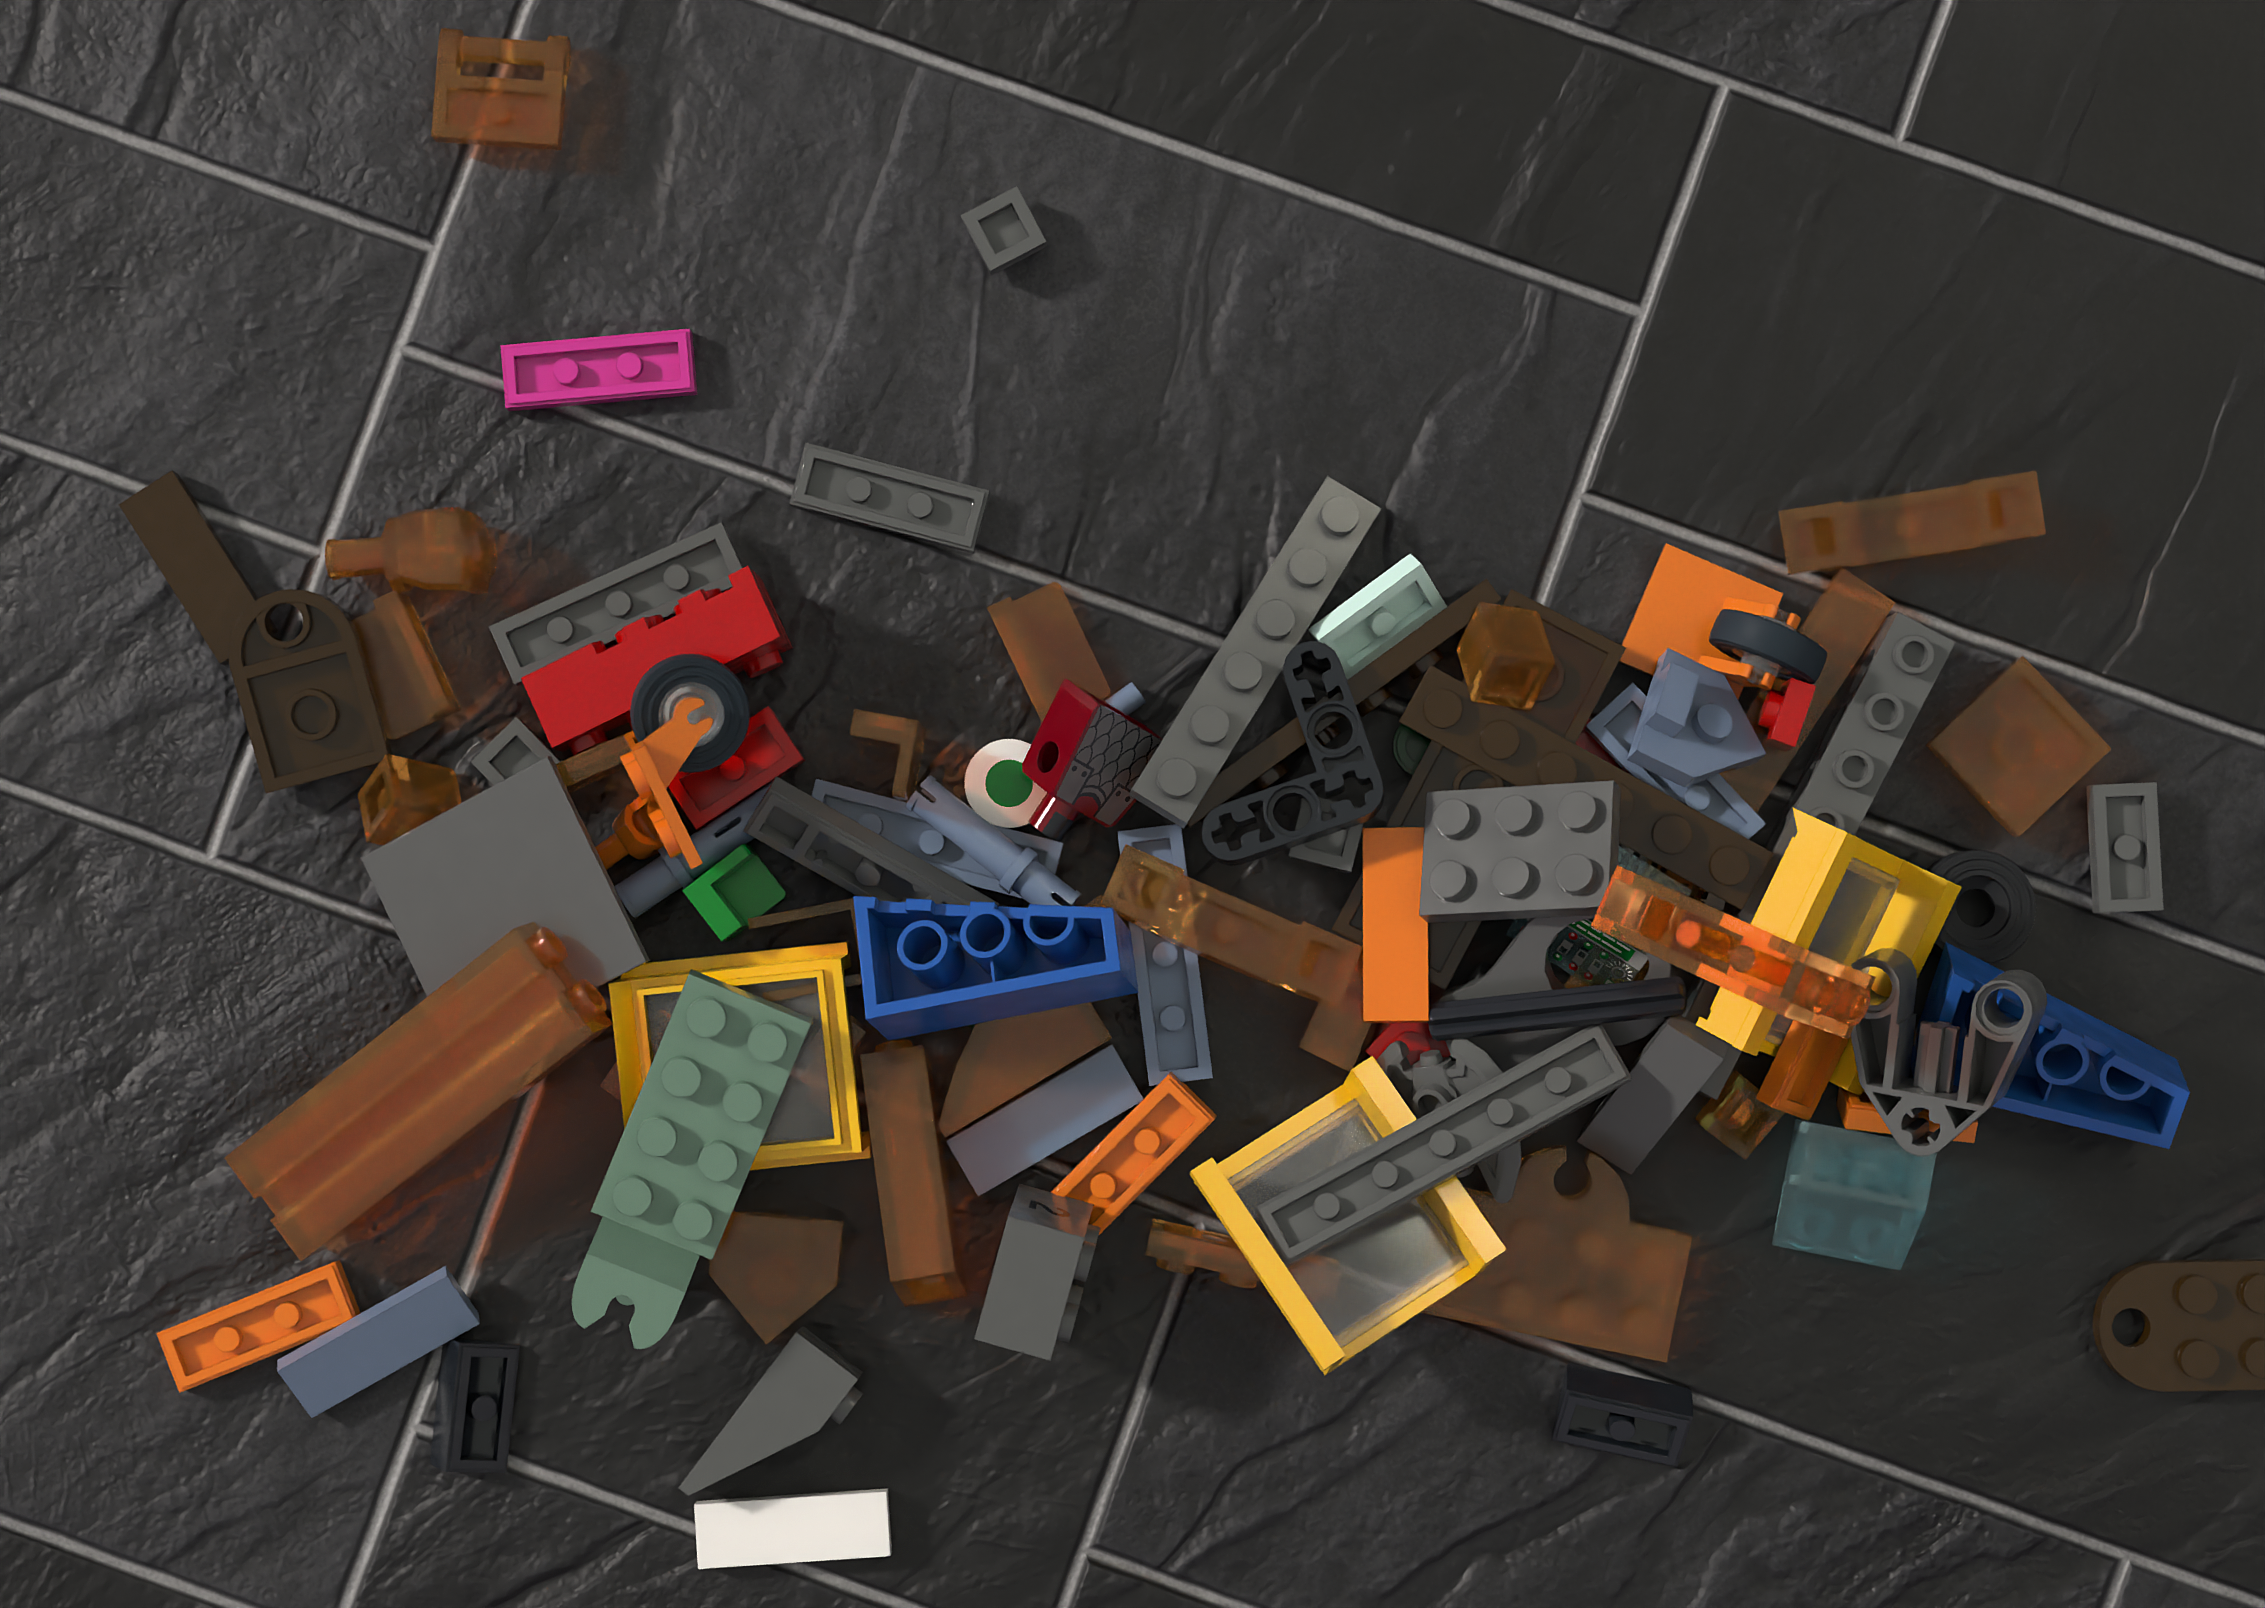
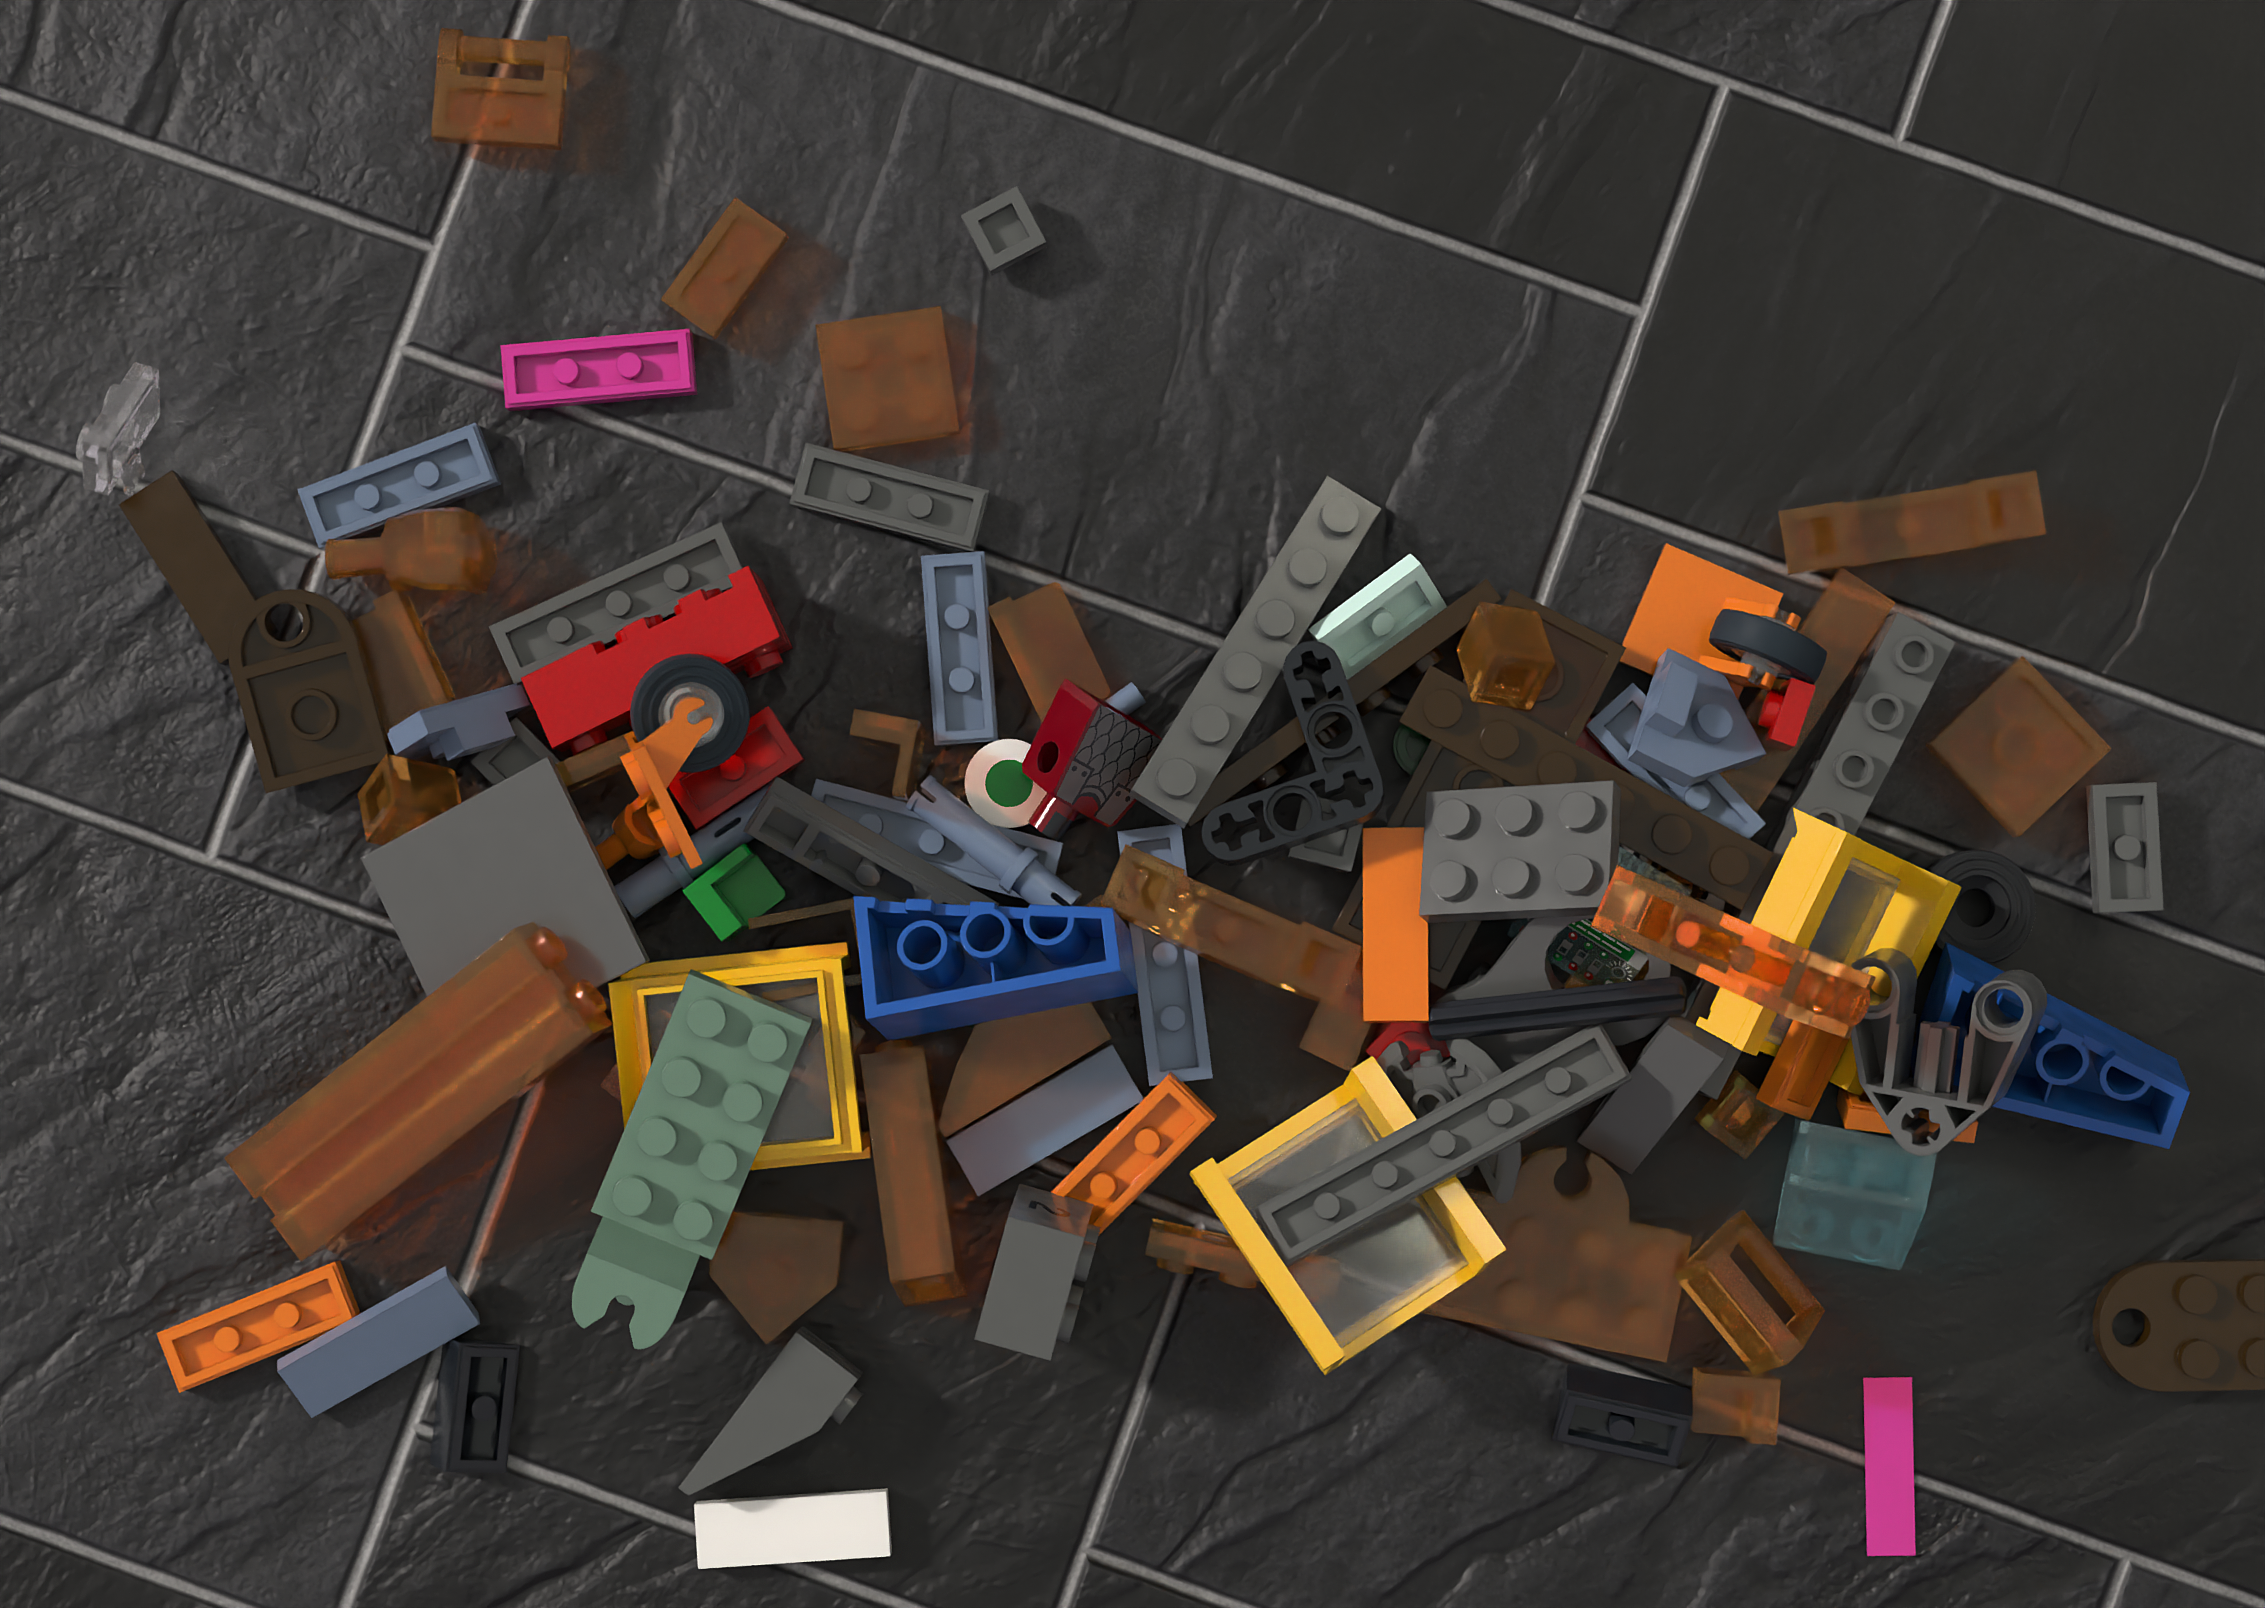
(113, 442): none -> clear plate
(402, 482): none -> sand blue tile
(459, 725): none -> sand blue plate
(725, 268): none -> clear orange plate
(887, 379): none -> clear orange plate
(959, 648): none -> sand blue tile
(1736, 1404): none -> clear orange panel
(1738, 1307): none -> clear orange tile
(1889, 1466): none -> dark pink sticker

